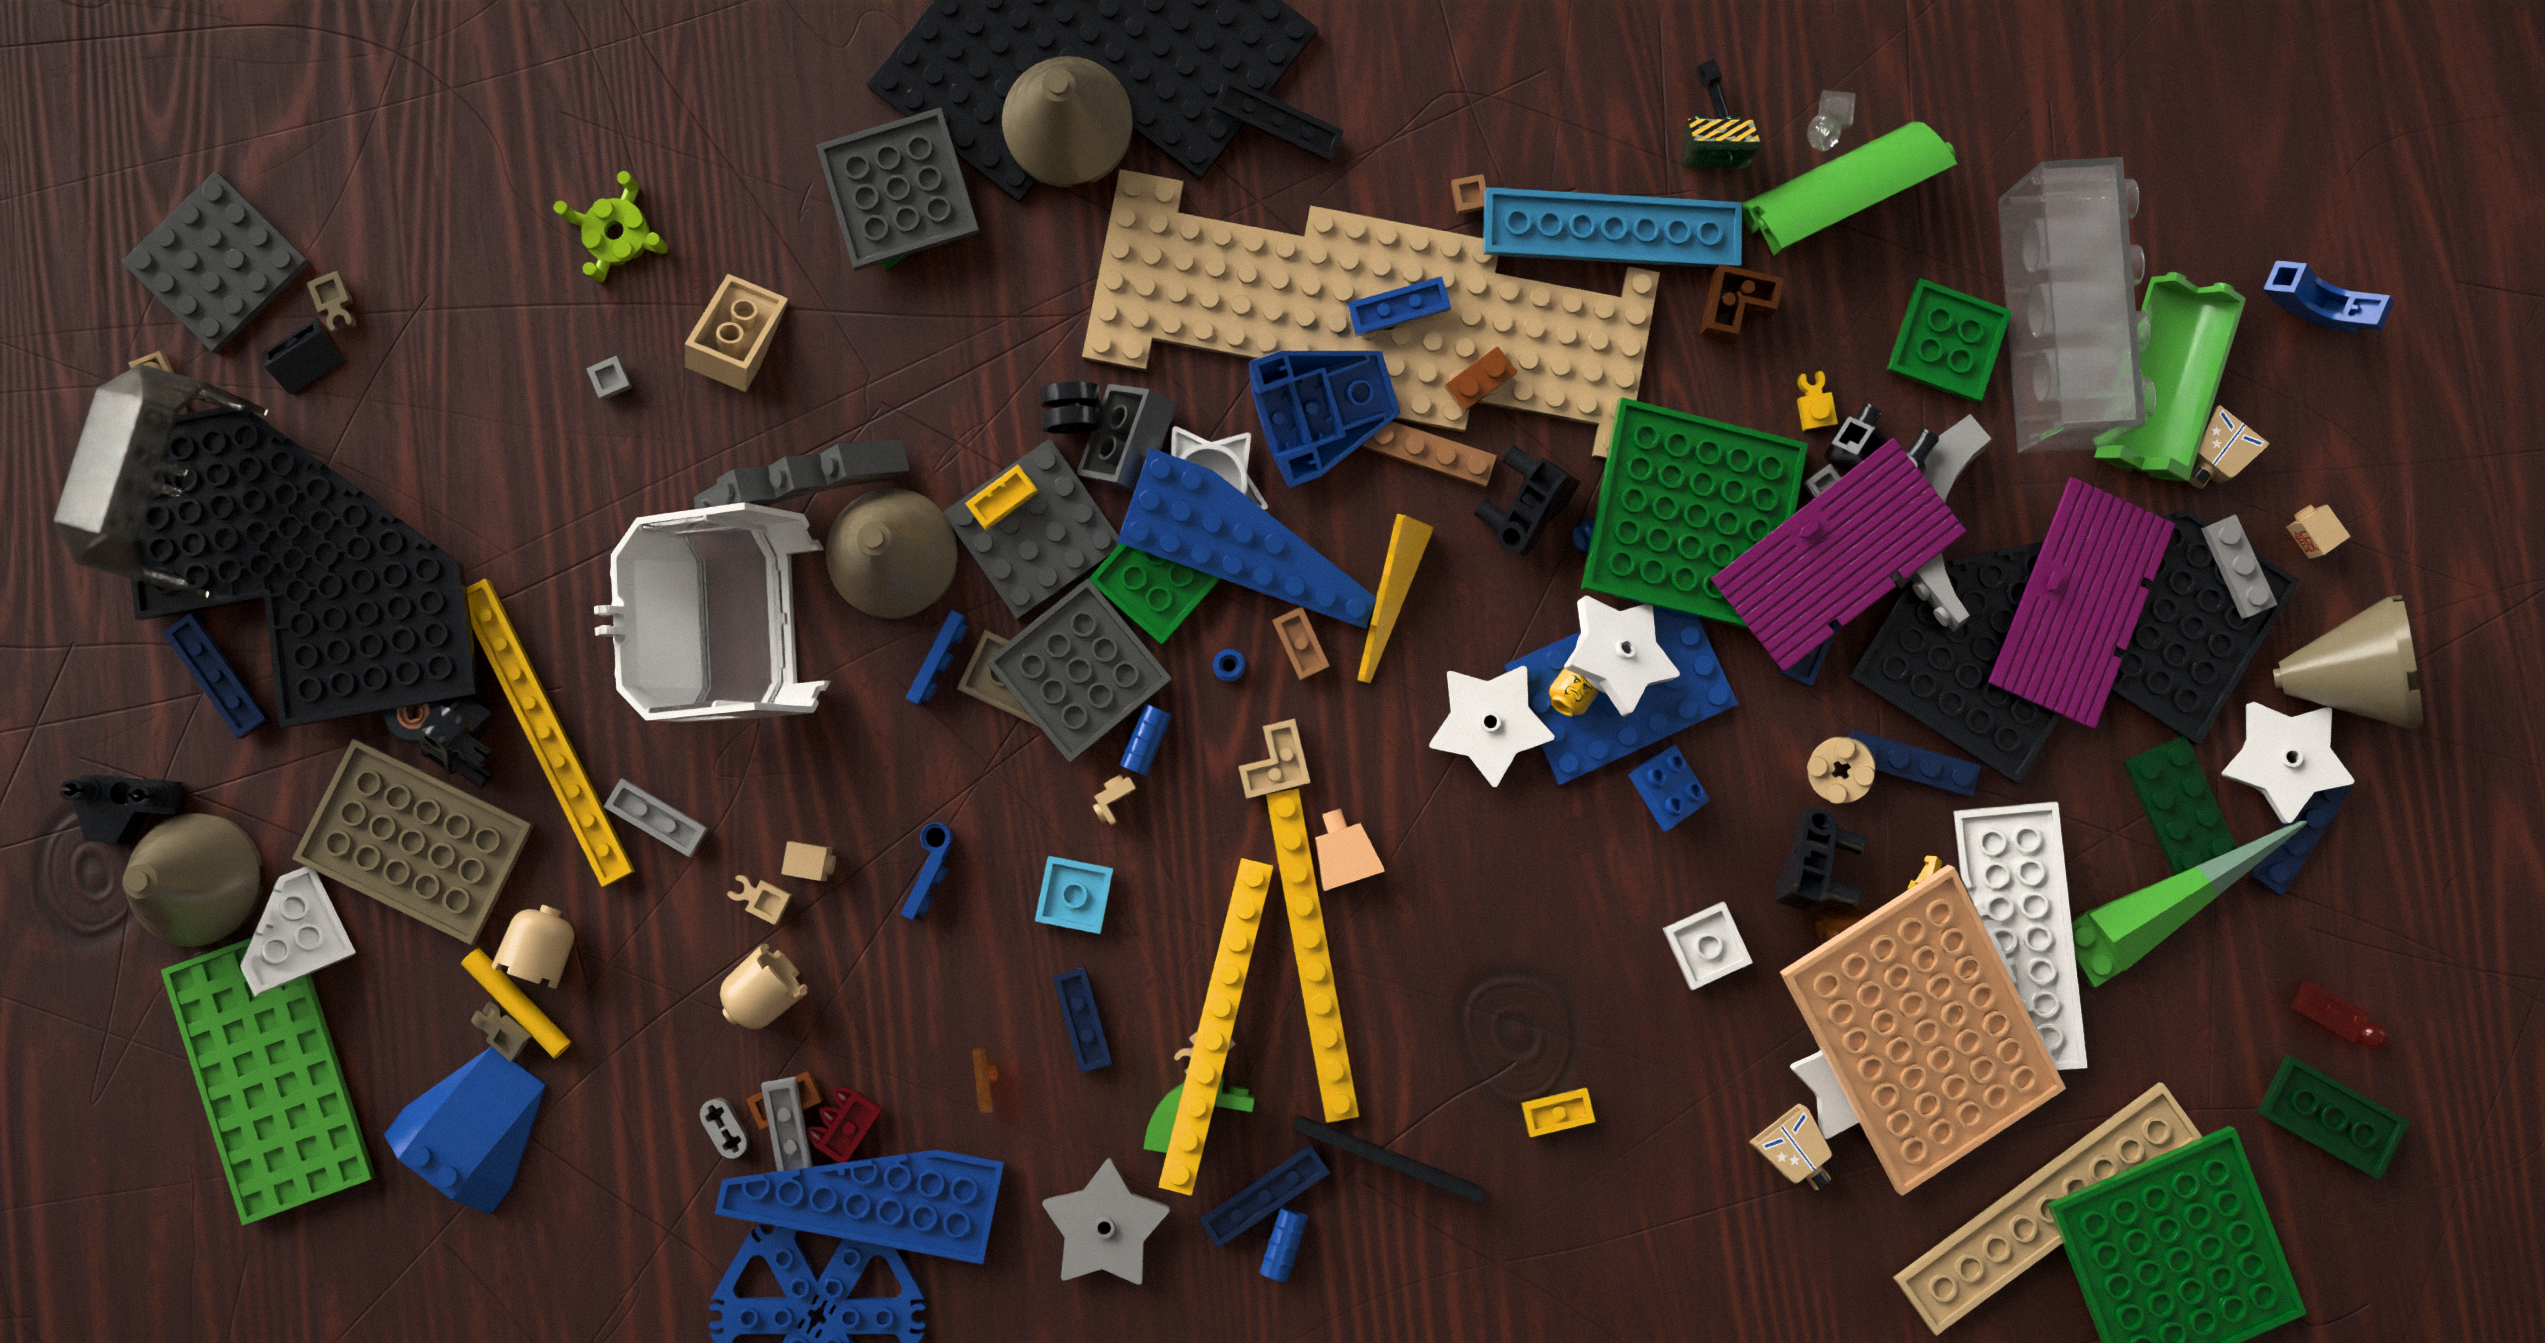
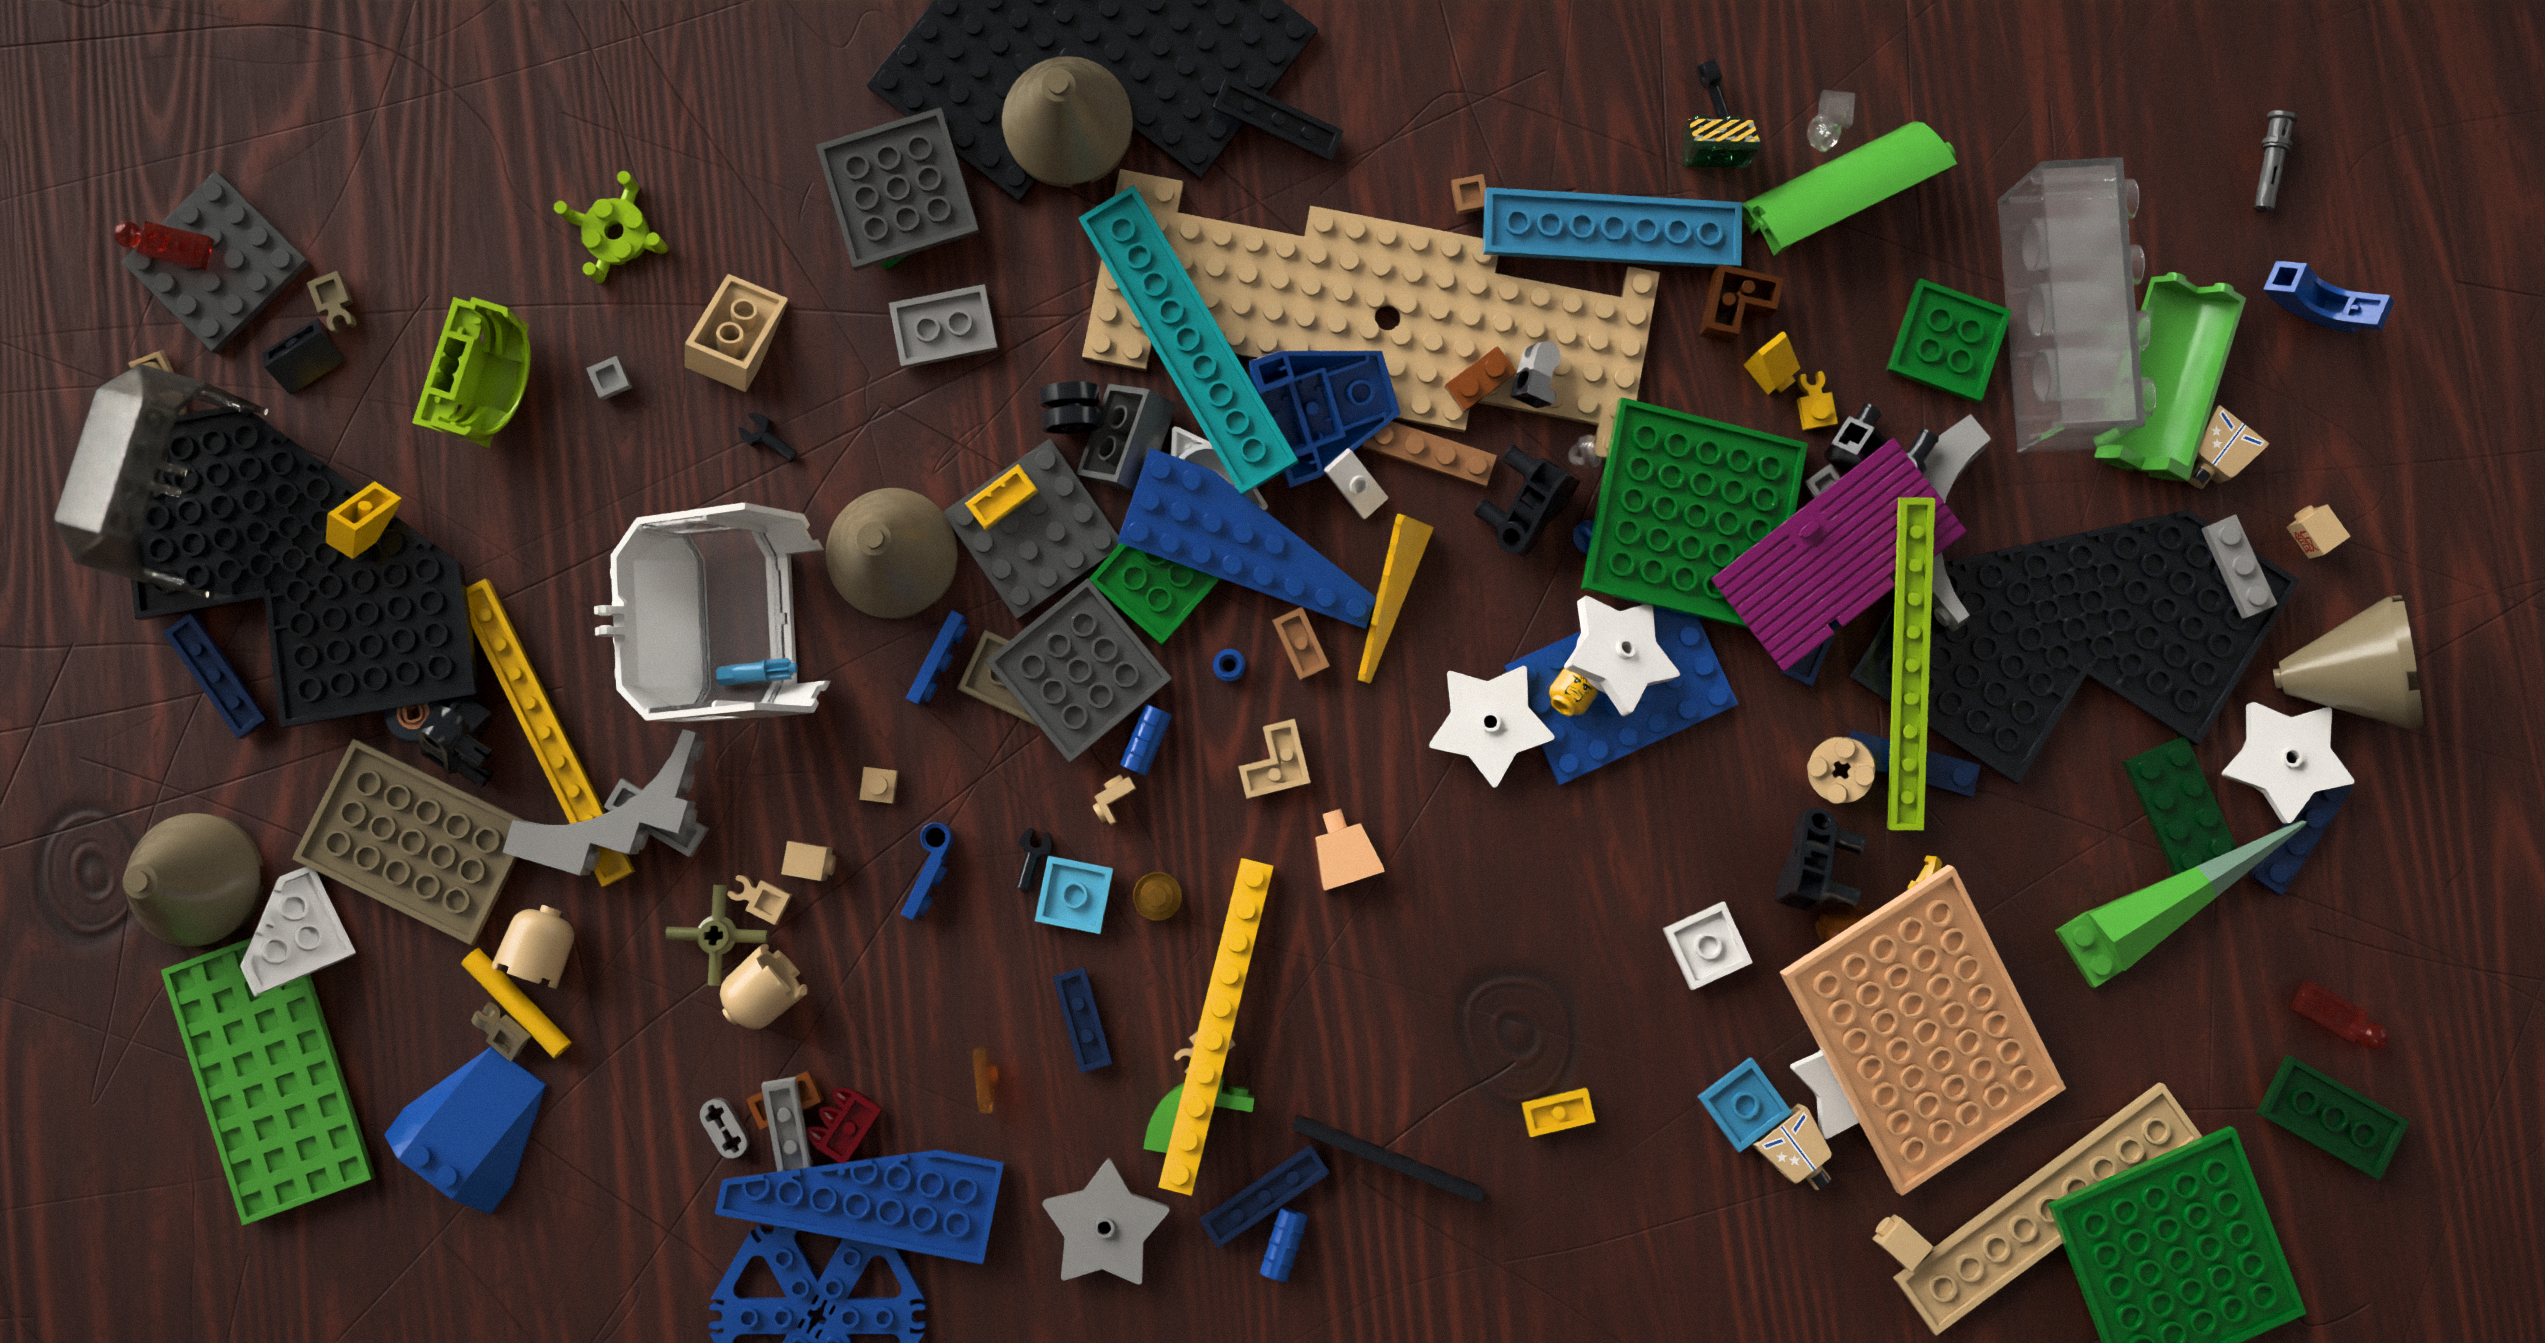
(117, 806): black piece -> none
(166, 243): none -> clear red plate
(361, 519): none -> yellow slope
(474, 375): none -> lime piece
(624, 829): none -> light grey arch
(719, 922): none -> olive bar
(756, 672): none -> dark azure piece
(764, 436): none -> black bar
(807, 474): dark grey arch -> none
(879, 785): none -> tan plate
(943, 326): none -> light grey plate
(1031, 857): none -> black bar
(1157, 896): none -> pearl gold plate
(1188, 340): none -> teal plate
(1312, 955): yellow plate -> none
(1356, 483): none -> white plate
(1399, 306): blue plate -> none
(1535, 375): none -> leg
(1586, 446): none -> clear tile
(1669, 787): blue plate -> none
(1744, 1104): none -> dark azure plate
(1774, 364): none -> yellow slope
(1902, 1242): none -> tan brick
(1911, 662): none -> lime plate
(2020, 890): white wing -> none
(2081, 603): magenta door -> none
(2275, 146): none -> dark grey pin

